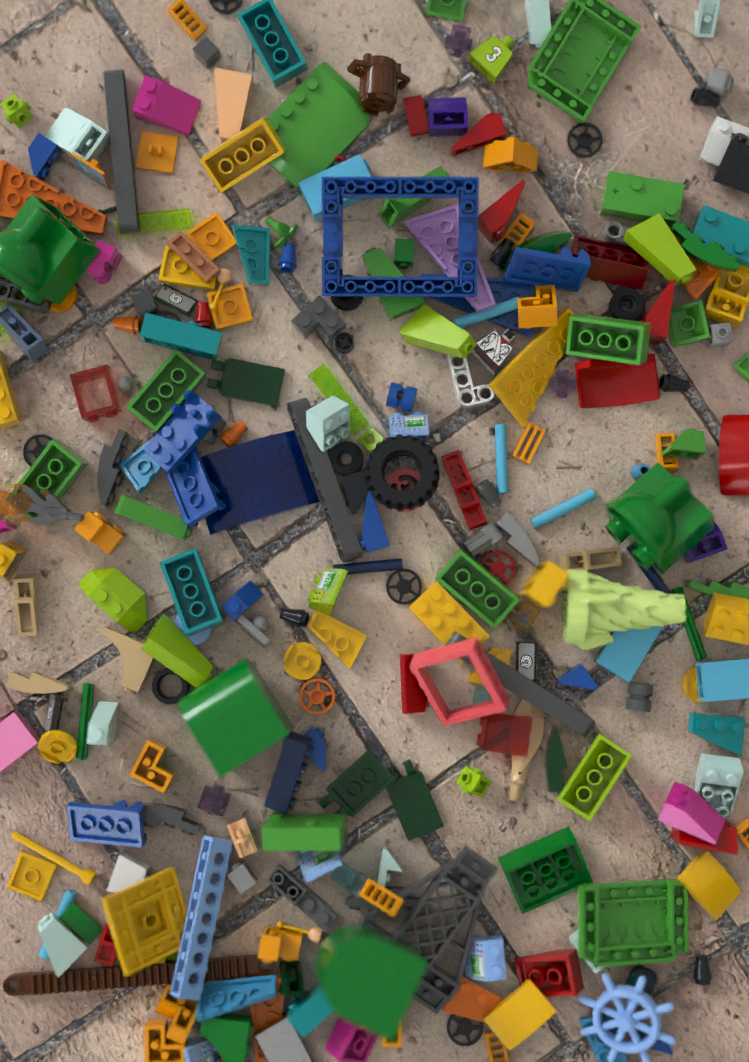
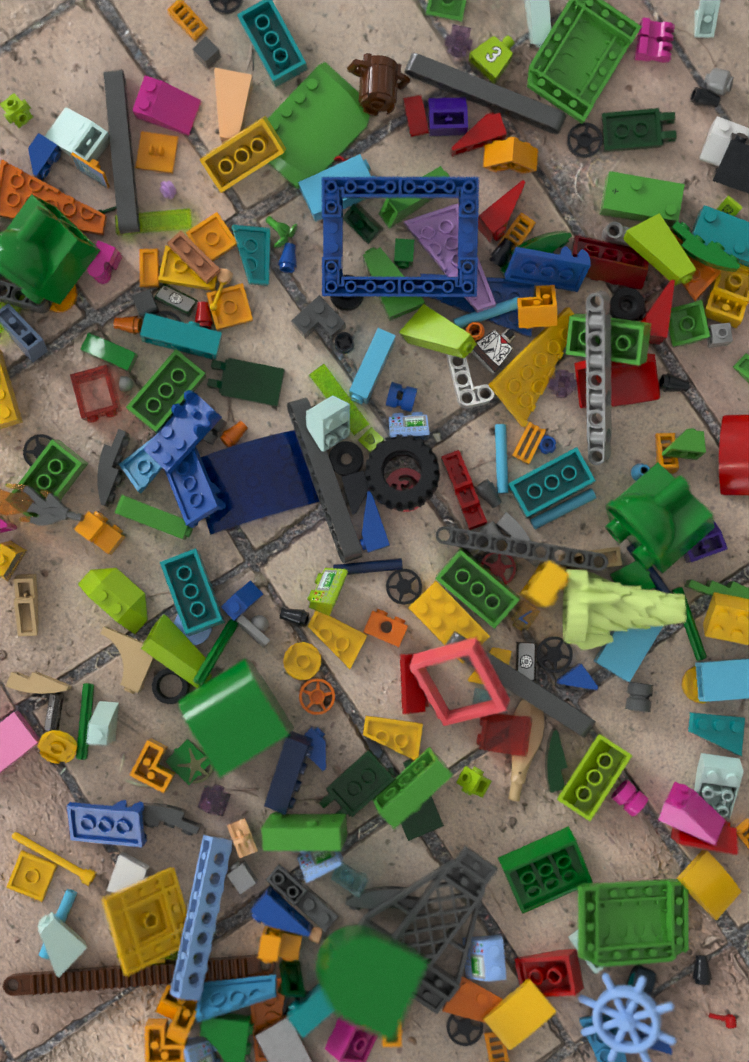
(81, 923): green slope -> none
(106, 950): red slope -> none
(109, 352): none -> green slope
(149, 268): none -> light orange tile
(168, 189): none -> lavender plate
(182, 756): none -> green piece
(195, 766): none -> olive wheel
(215, 652): none -> green axle
(278, 913): none -> blue slope
(362, 223): none -> dark green slope
(366, 891): light orange slope -> none
(372, 366): none -> medium azure brick
(374, 627): none -> orange brick
(387, 862): light aqua slope -> none
(395, 734): none -> yellow wing
(412, 788): none -> bright green brick
(475, 327): none -> orange cone
(485, 93): none -> dark grey beam
(531, 546): none -> dark grey beam
(551, 441): none -> blue plate
(551, 483): none -> teal brick
(554, 654): none -> black wheel
(598, 363): none -> light grey beam
(627, 795): none -> dark pink wheel
(633, 575): none -> green piece
(636, 129): none -> dark green tile
(647, 47): none -> dark pink legs
(729, 1019): none -> red hand
(730, 206): none -> lime slope

